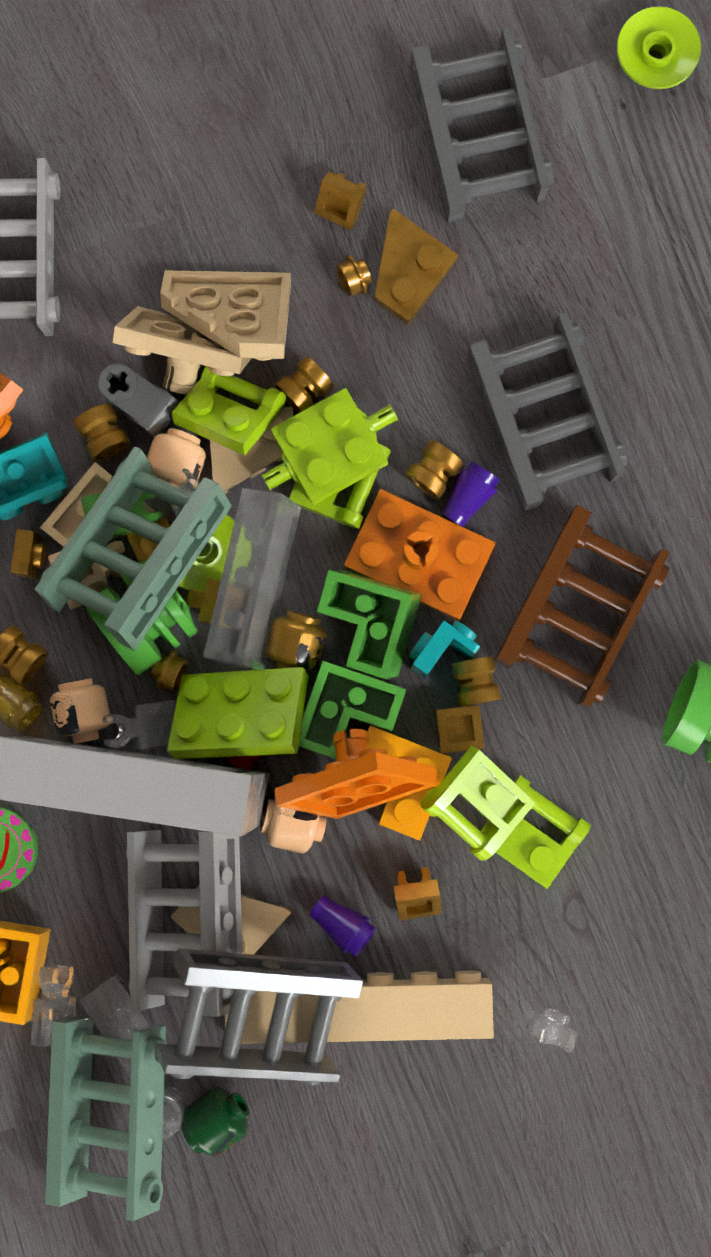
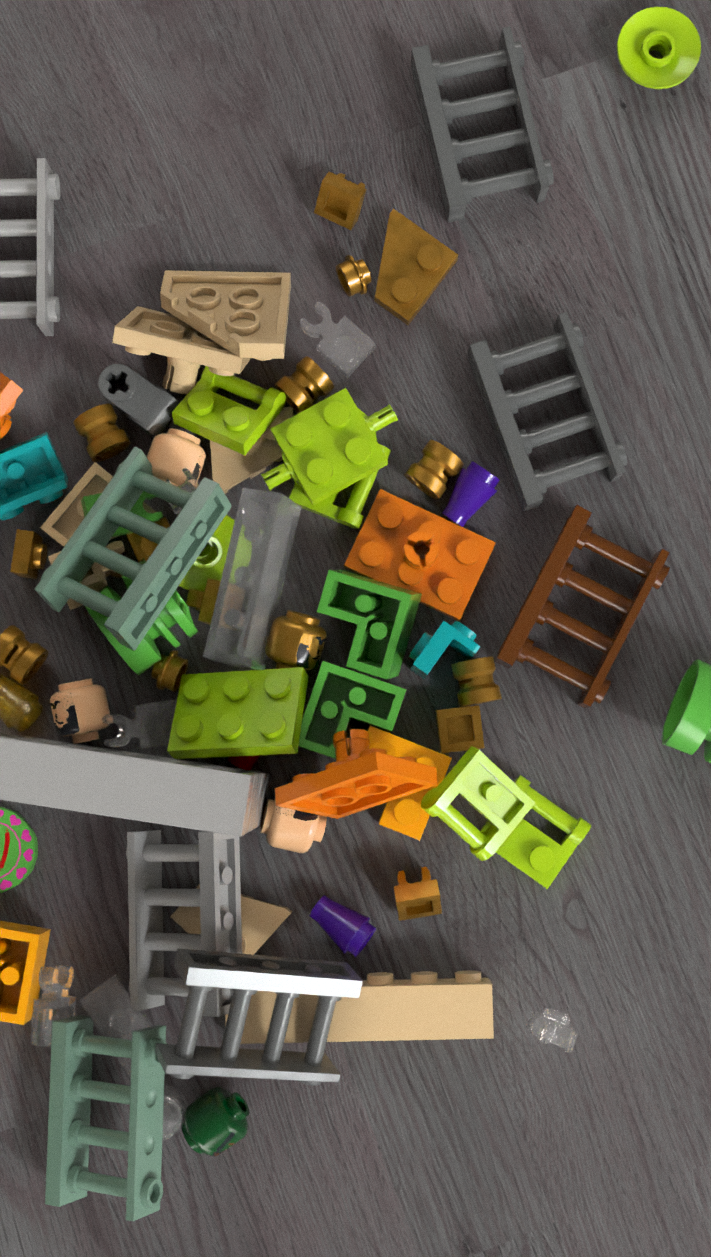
(341, 343): none -> clear plate

